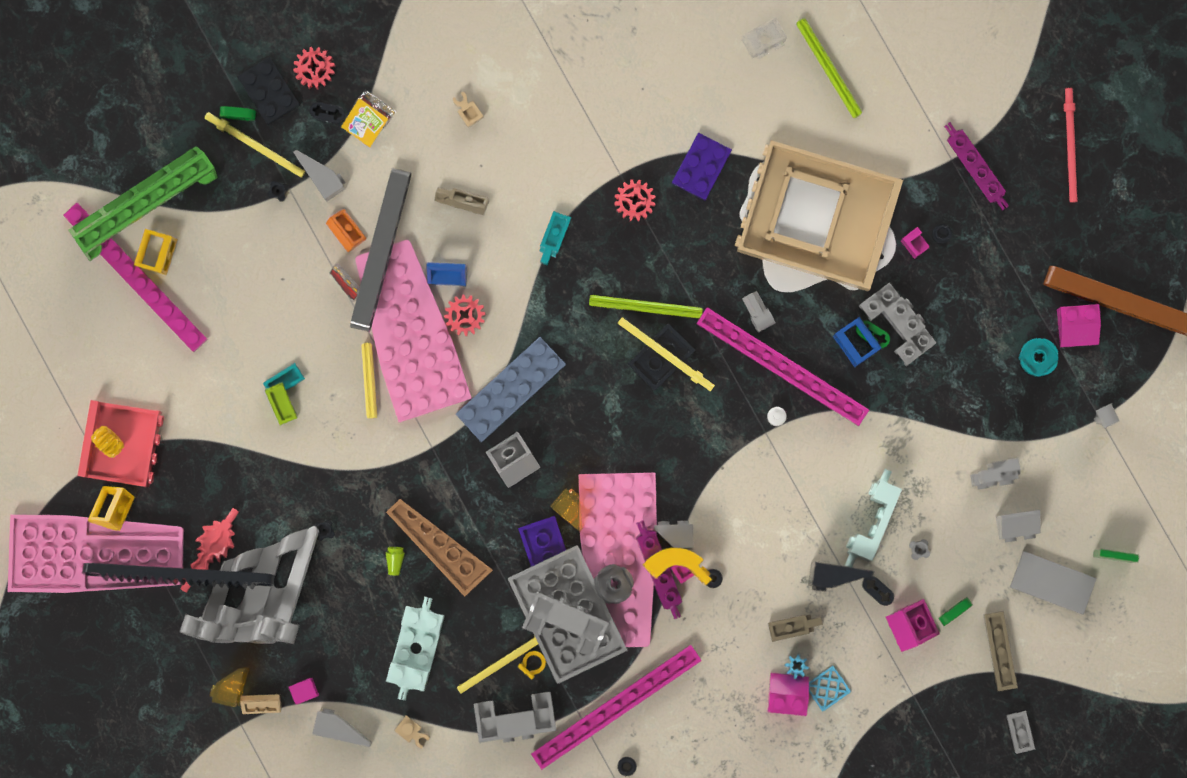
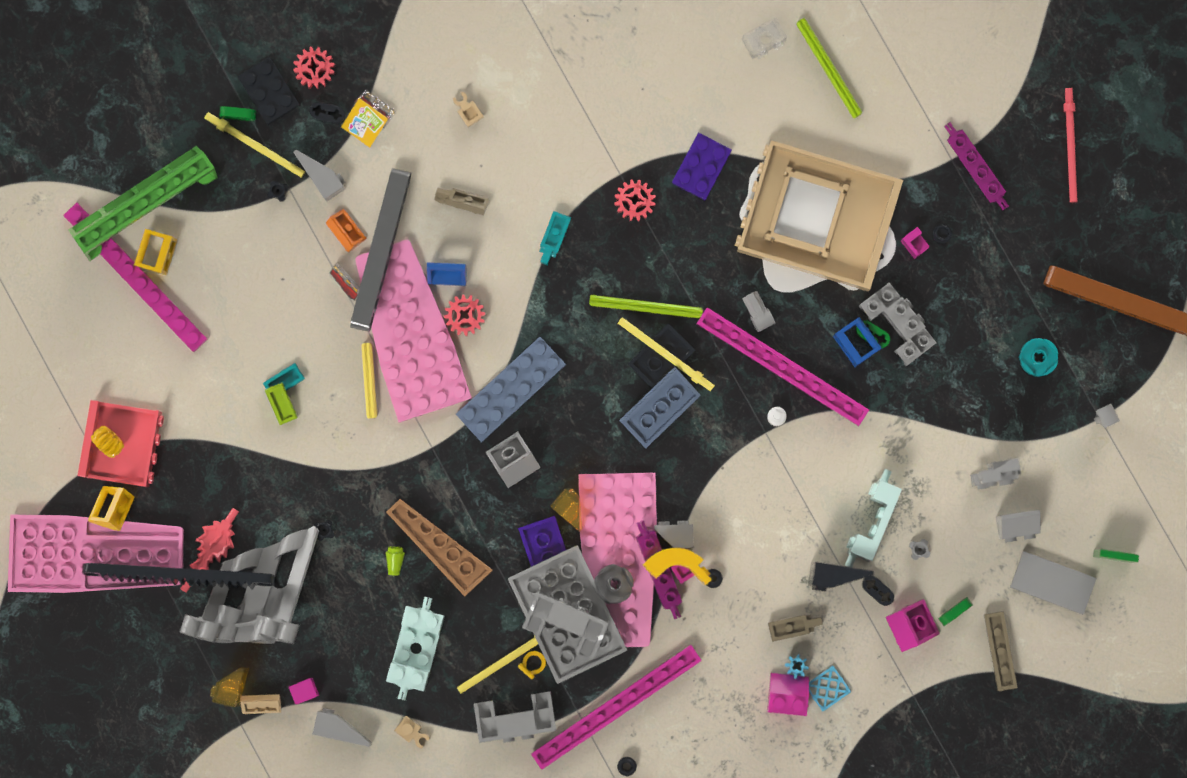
(660, 407): none -> sand blue plate
(1020, 732): light grey plate -> none
(1079, 325): dark pink slope -> none

